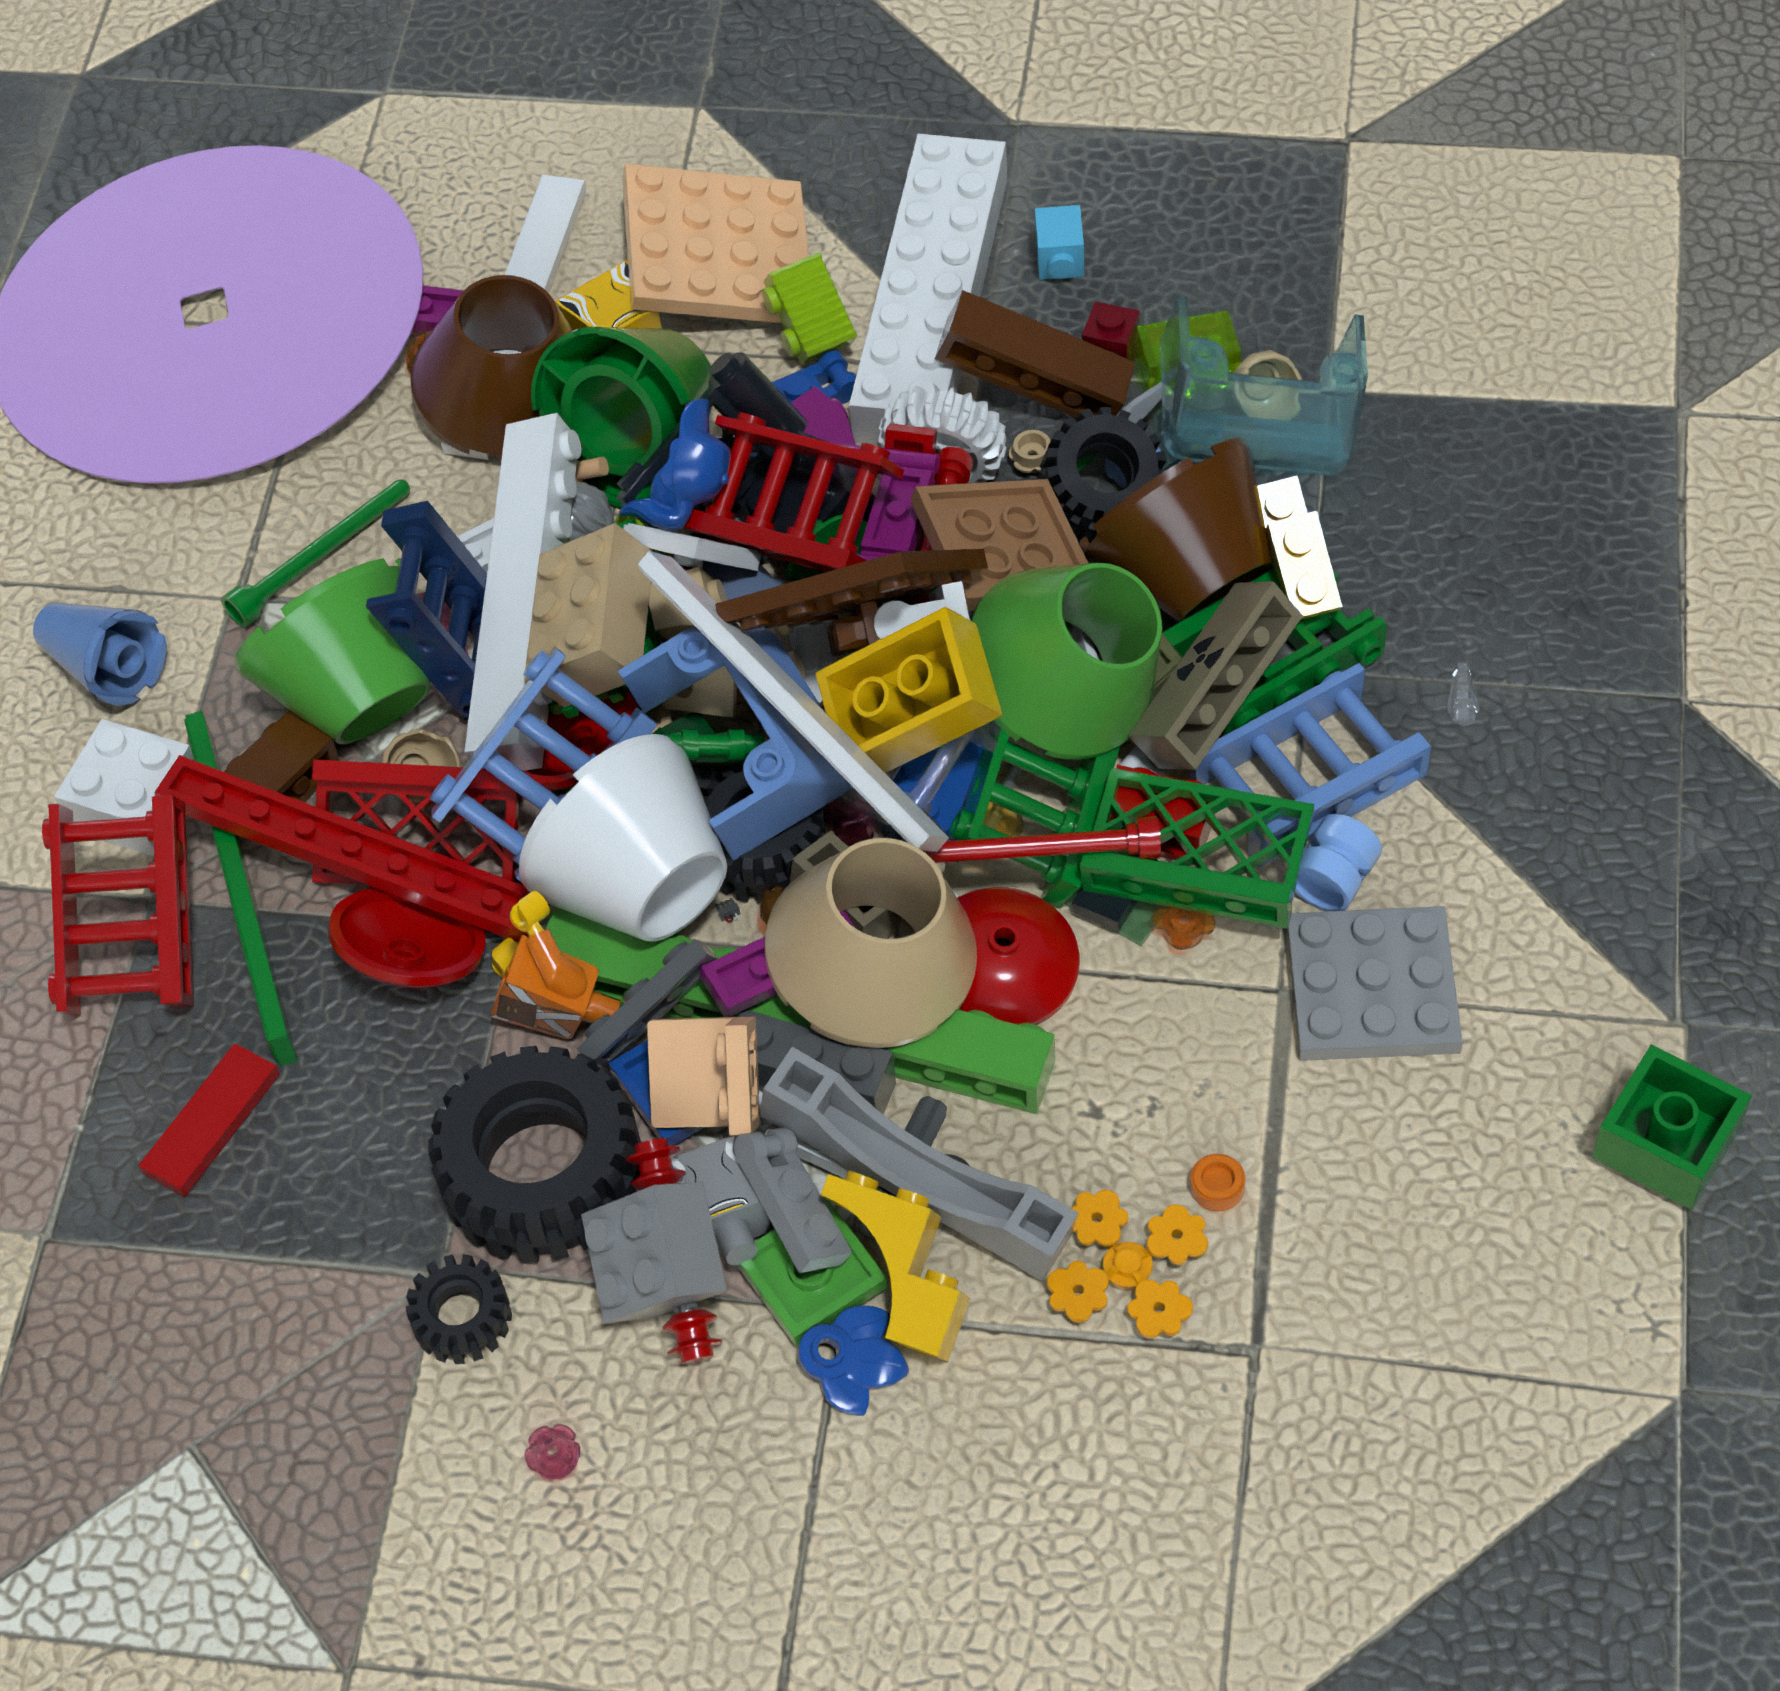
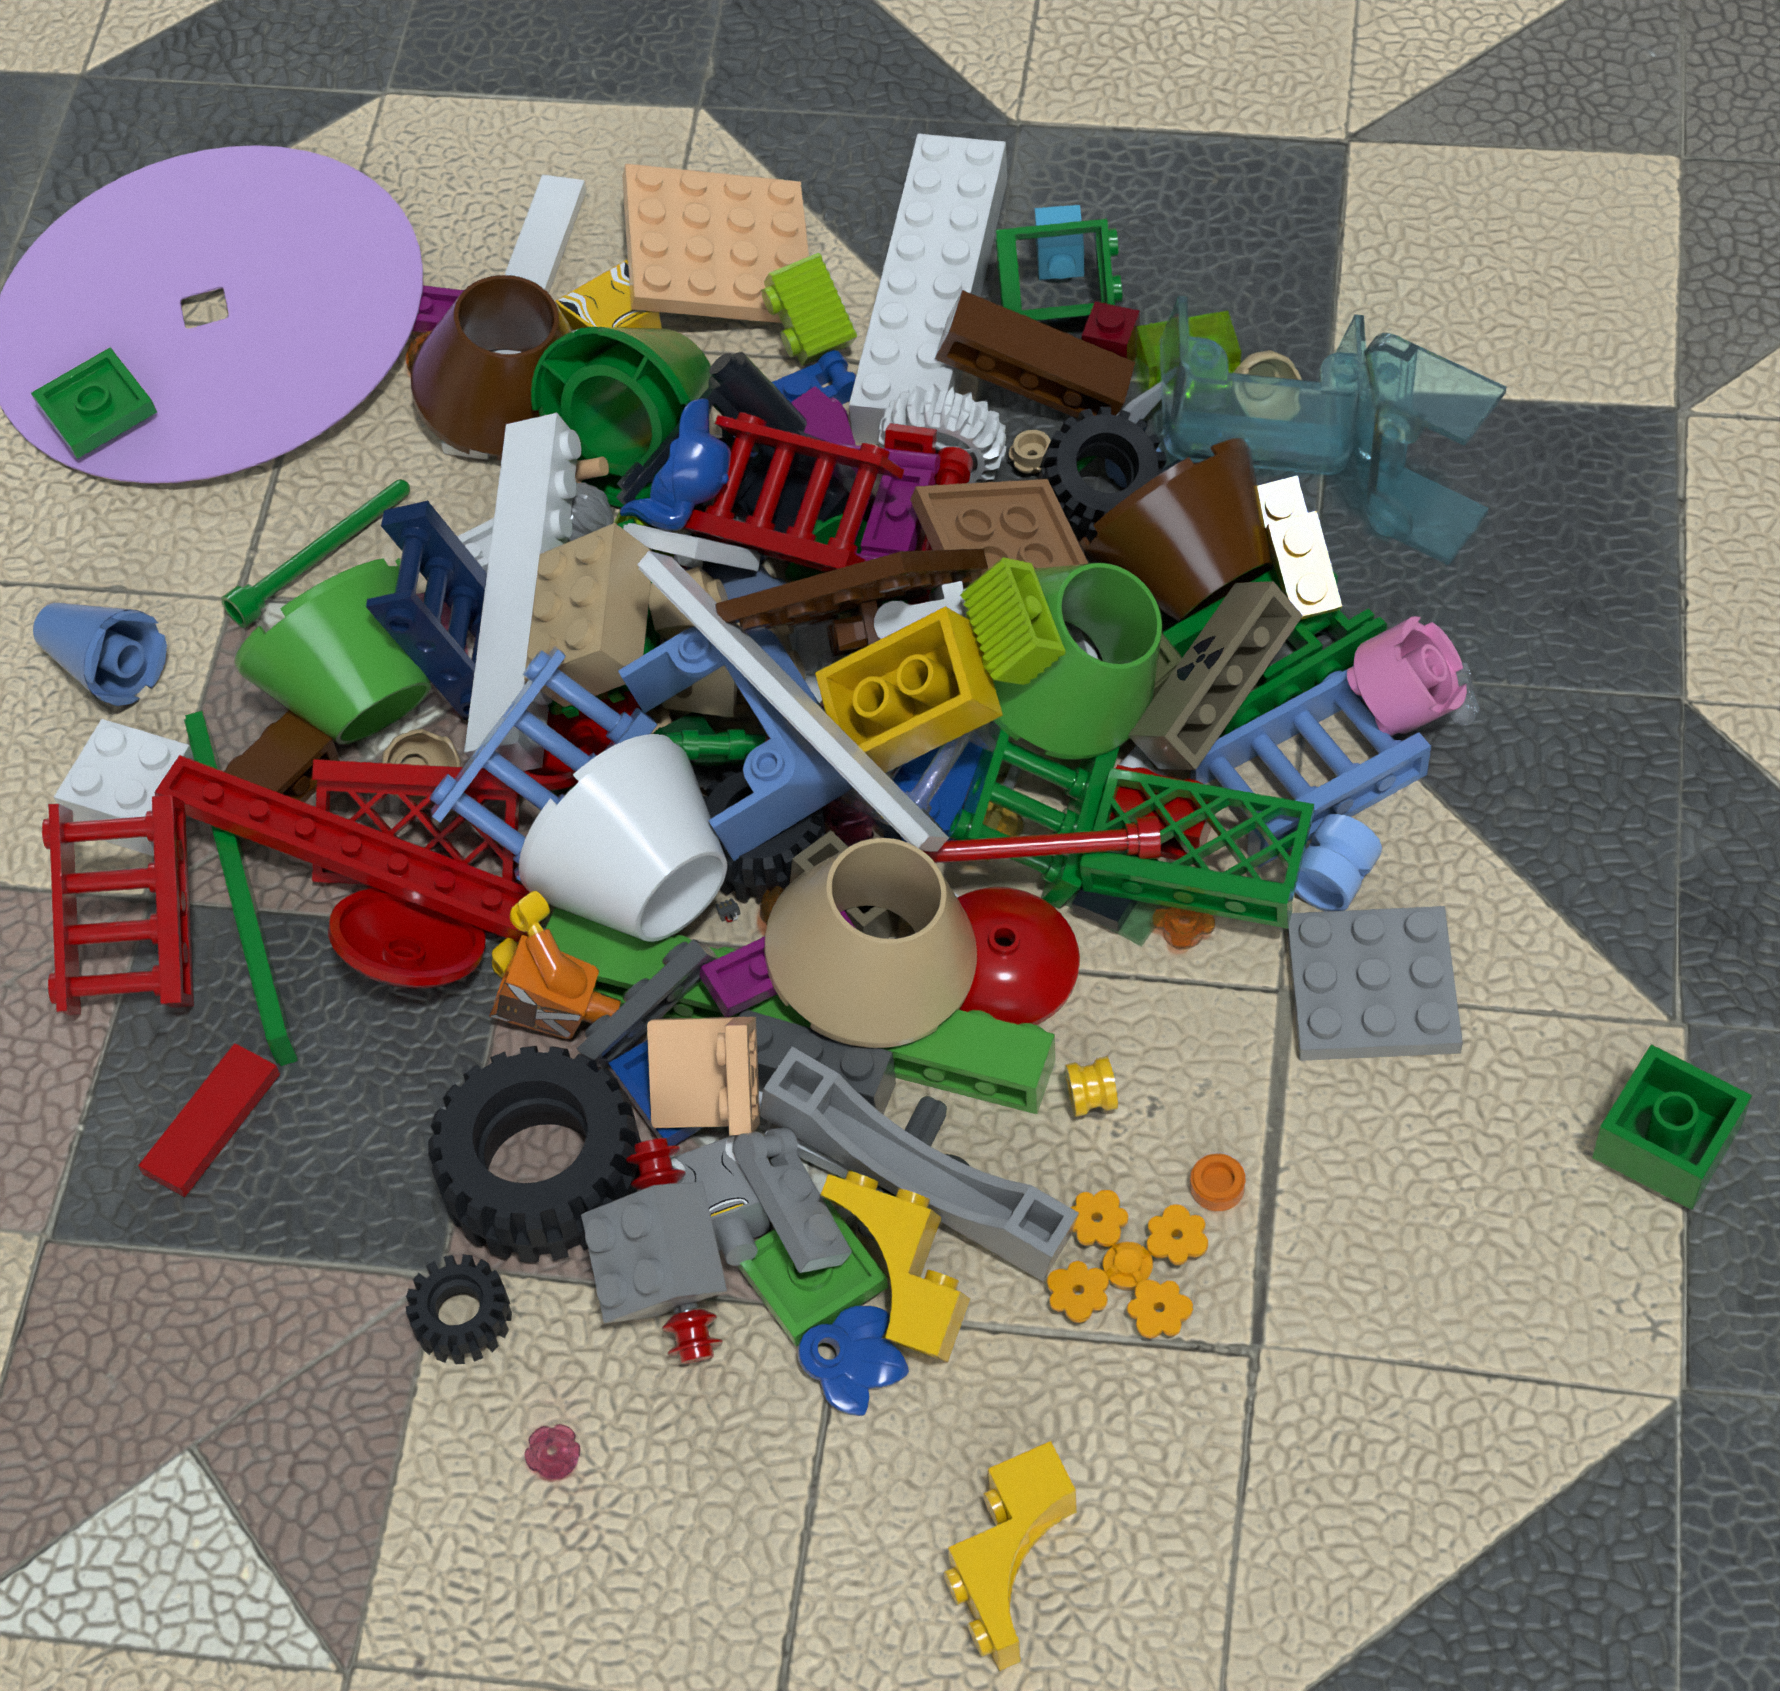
(94, 402): none -> green plate
(1012, 622): none -> lime brick
(1024, 1501): none -> yellow arch
(1091, 1086): none -> yellow wheel
(1105, 247): none -> green window
(1398, 397): none -> clear light blue windscreen
(1408, 676): none -> bright pink brick

